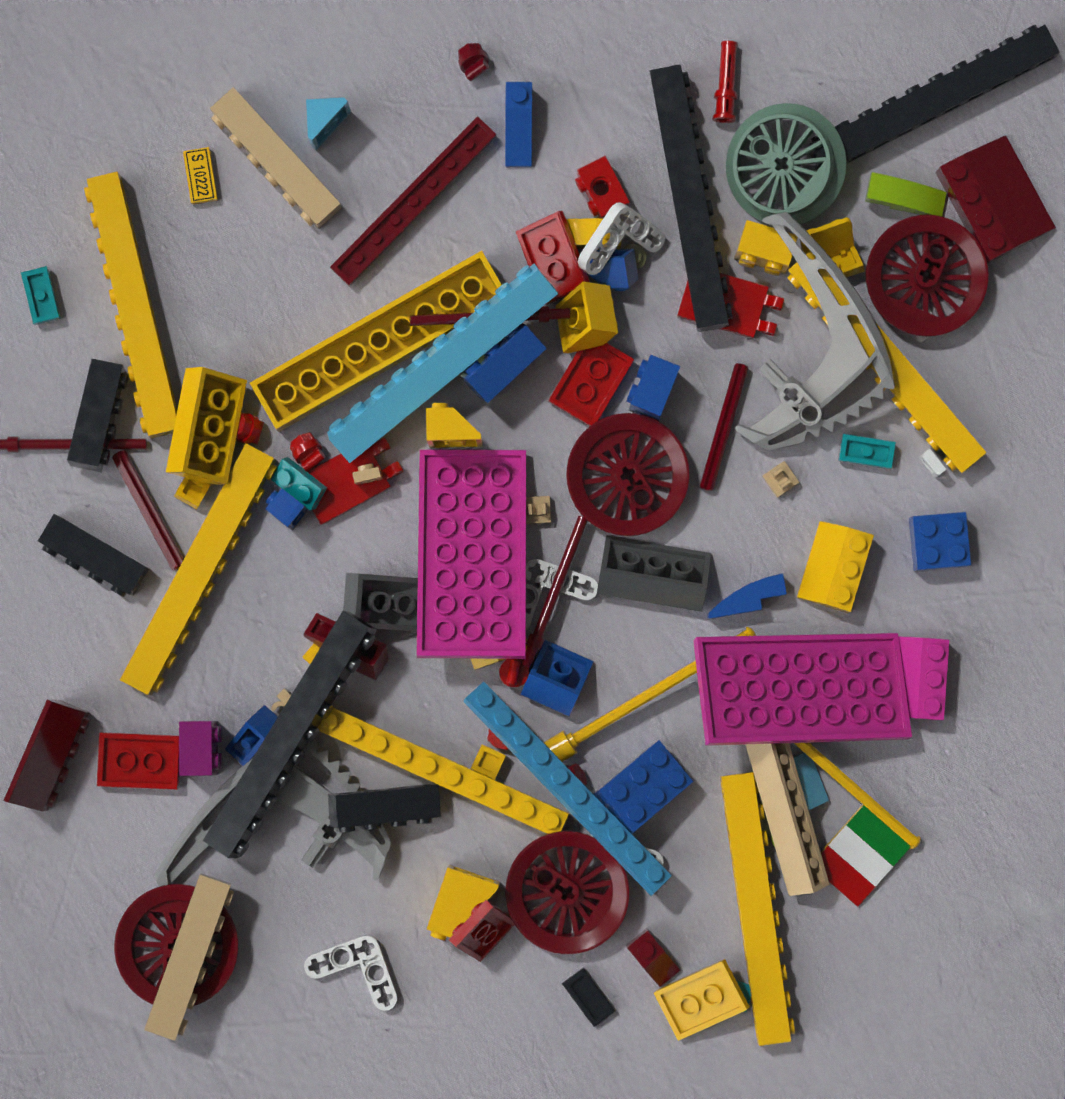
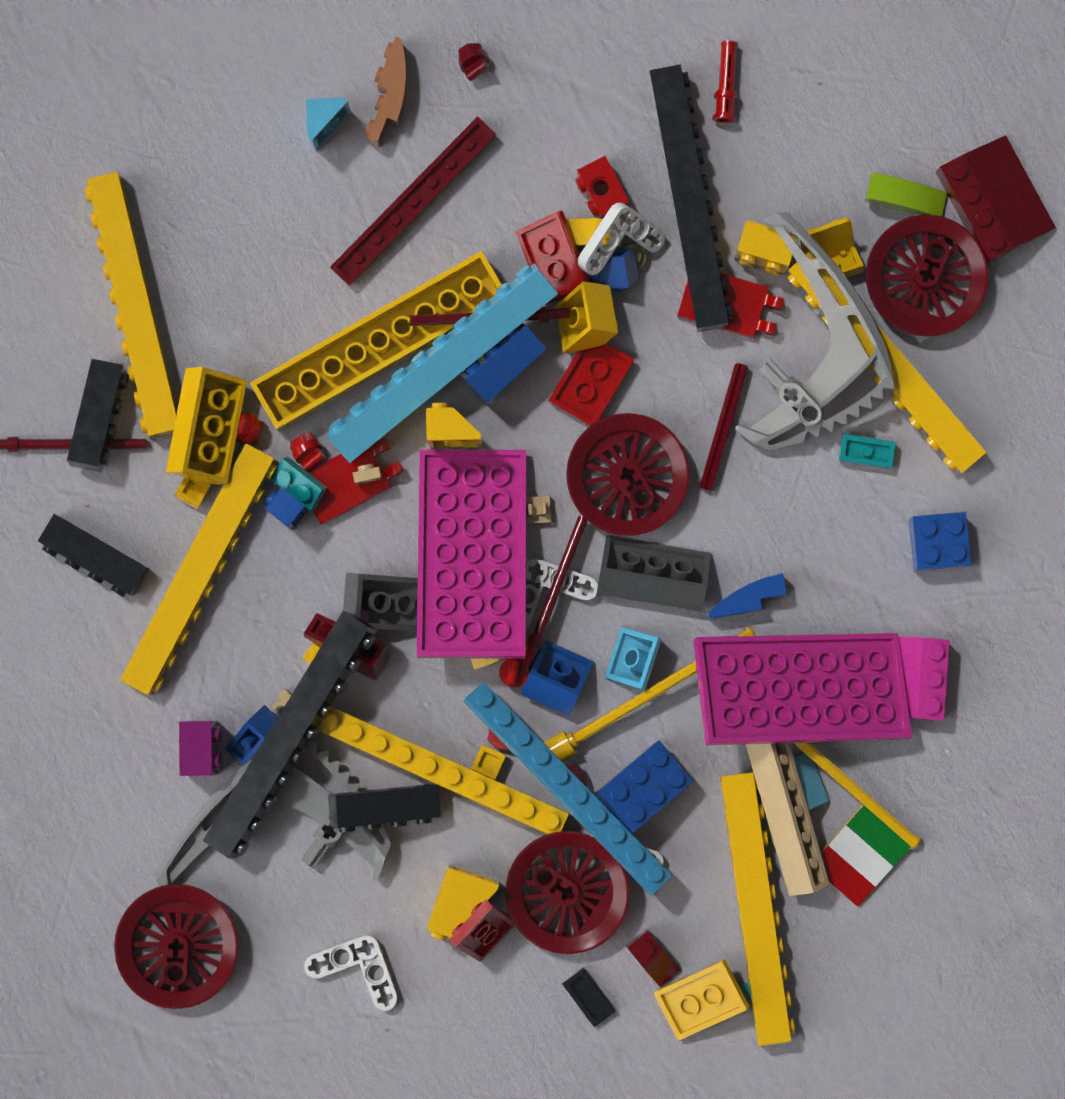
(40, 295): teal plate -> none
(47, 755): dark red slope -> none
(138, 761): red plate -> none
(148, 509): dark red axle -> none
(187, 957): tan brick -> none
(200, 175): yellow tile -> none
(276, 158): tan brick -> none
(393, 83): none -> nougat slope
(518, 124): blue slope -> none
(633, 658): none -> medium azure slope
(654, 387): blue brick -> none
(780, 479): tan tile -> none
(825, 182): sand green piece -> none
(835, 566): yellow slope -> none
(932, 463): white tile -> none
(944, 93): black brick -> none

